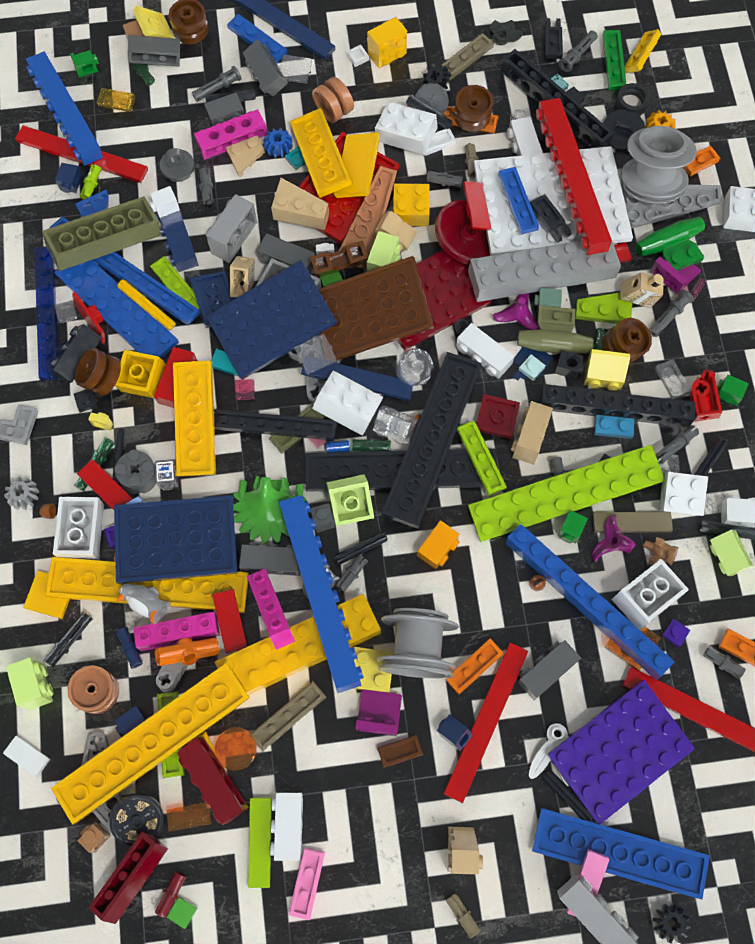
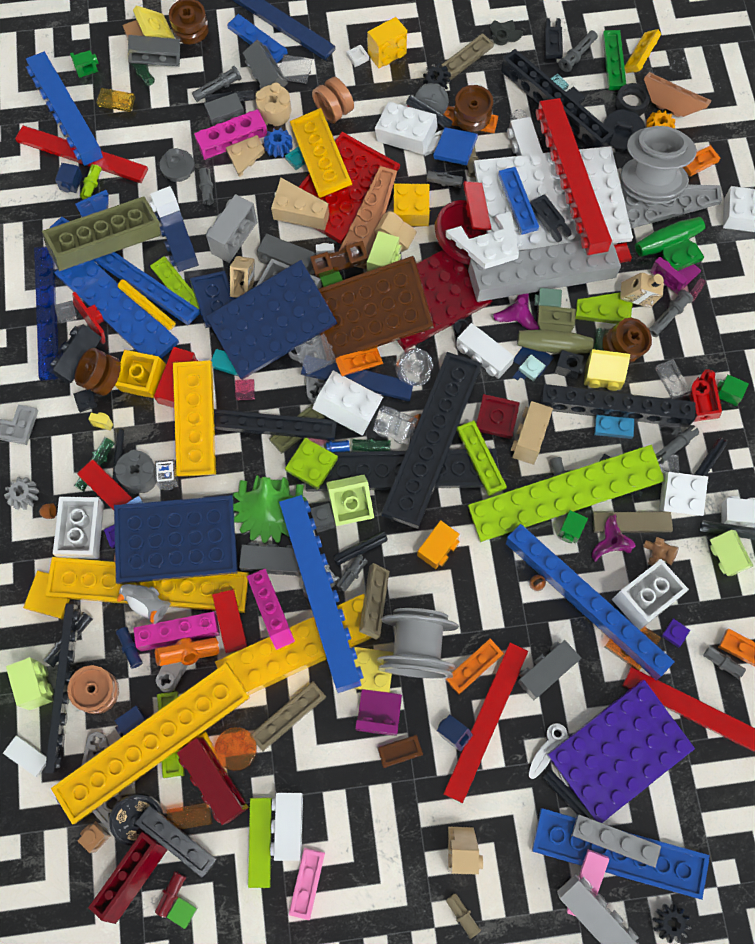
(61, 698): none -> black plate
(175, 840): none -> black plate
(274, 104): none -> tan brick
(311, 463): none -> lime plate
(358, 361): none -> orange plate
(359, 159): yellow tile -> none
(374, 601): none -> dark tan tile
(455, 146): none -> blue tile
(490, 248): none -> white wing
(616, 840): none -> light grey plate
(674, 97): none -> nougat wedge

